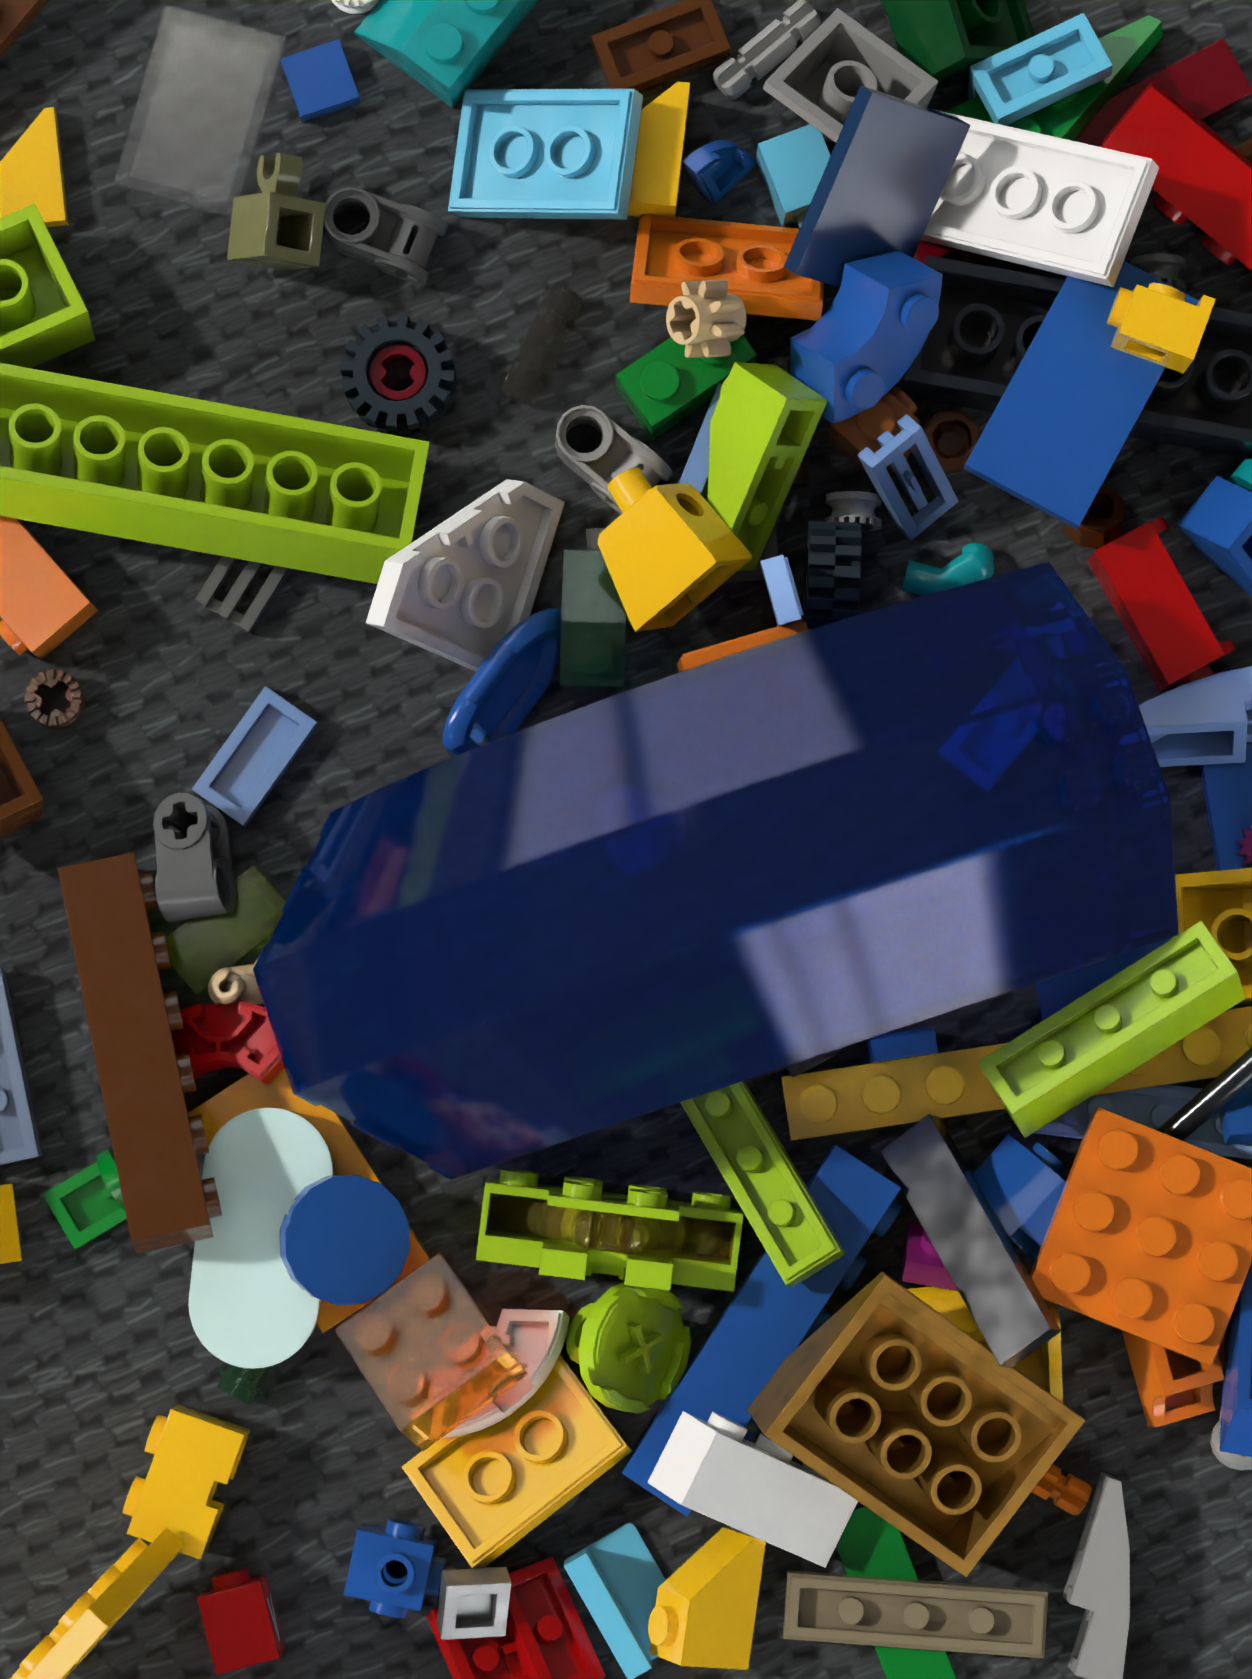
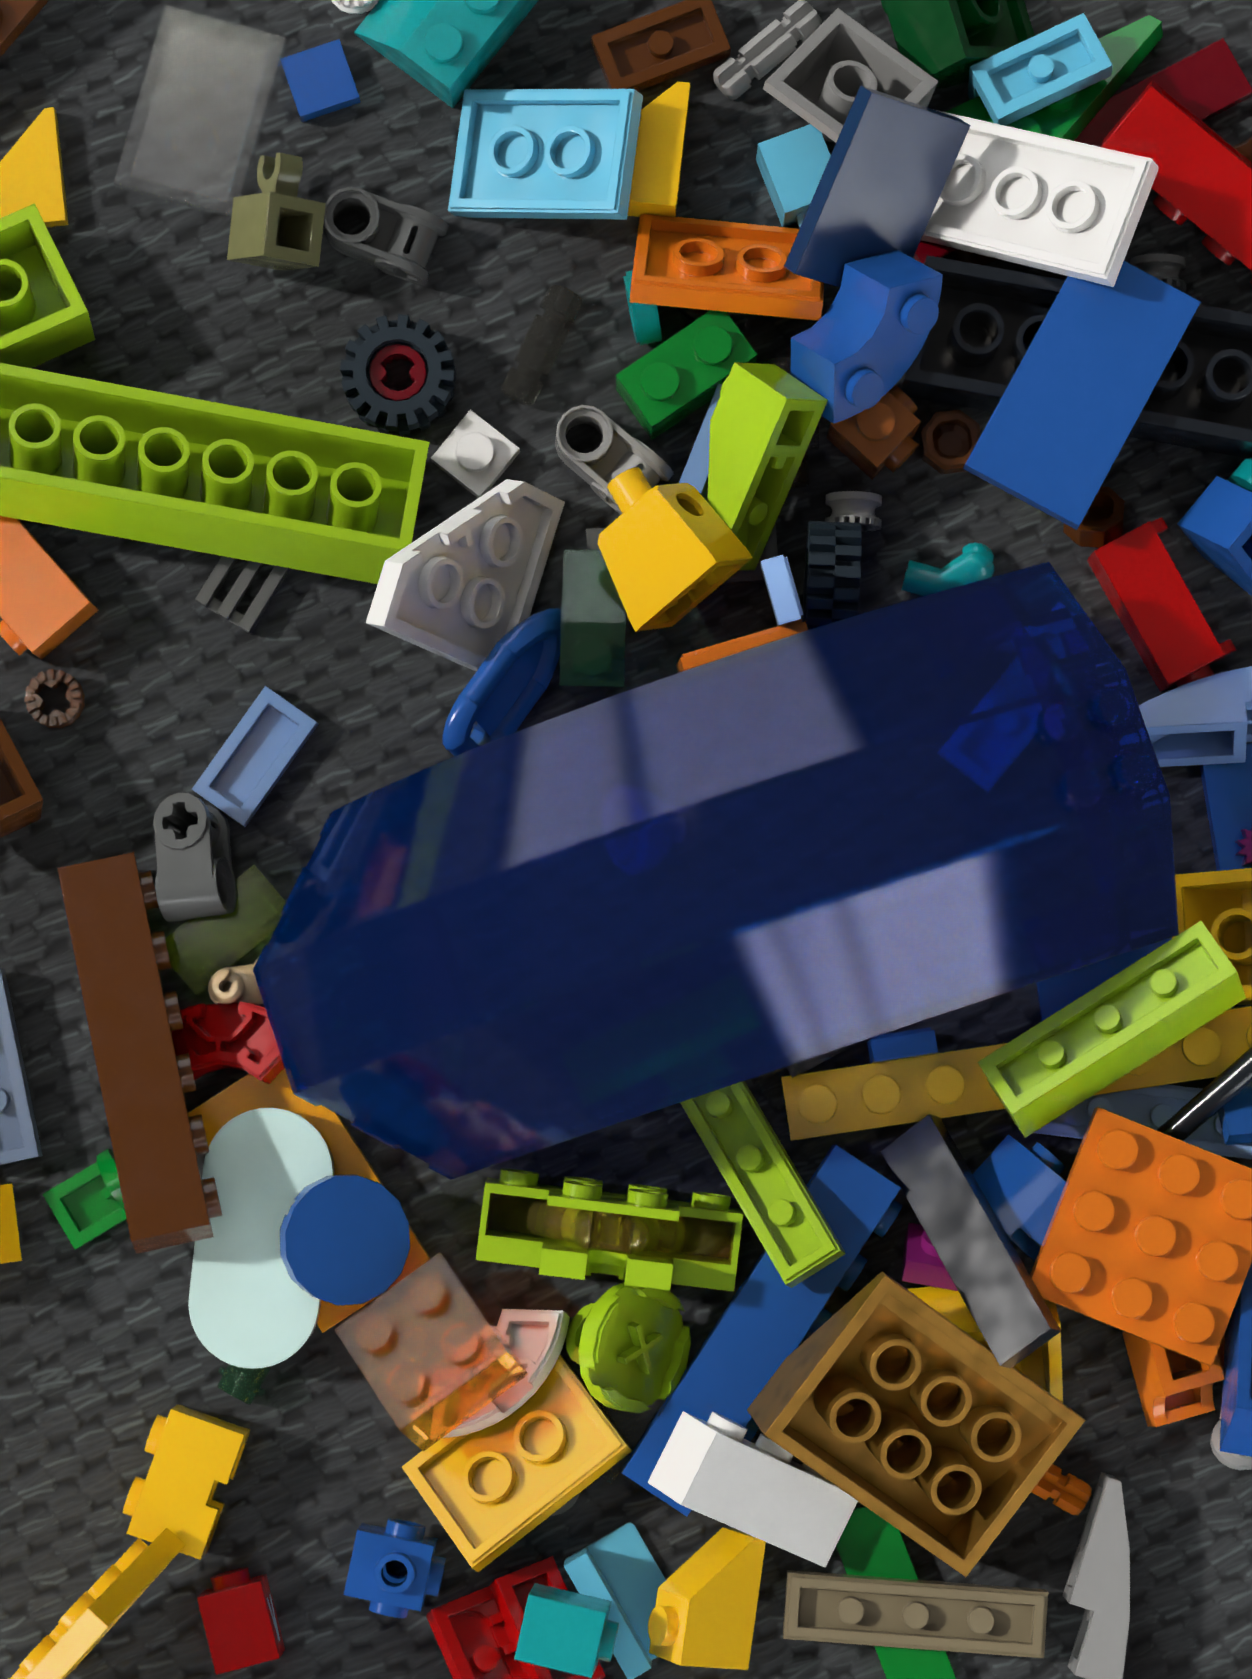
(473, 1602): flat silver tile -> none
(475, 454): none -> white plate
(566, 1631): none -> teal brick
(643, 318): none -> teal tile
(706, 318): tan gear -> none
(717, 168): blue tile -> none
(891, 453): medium blue tile -> none
(1159, 324): yellow brick -> none

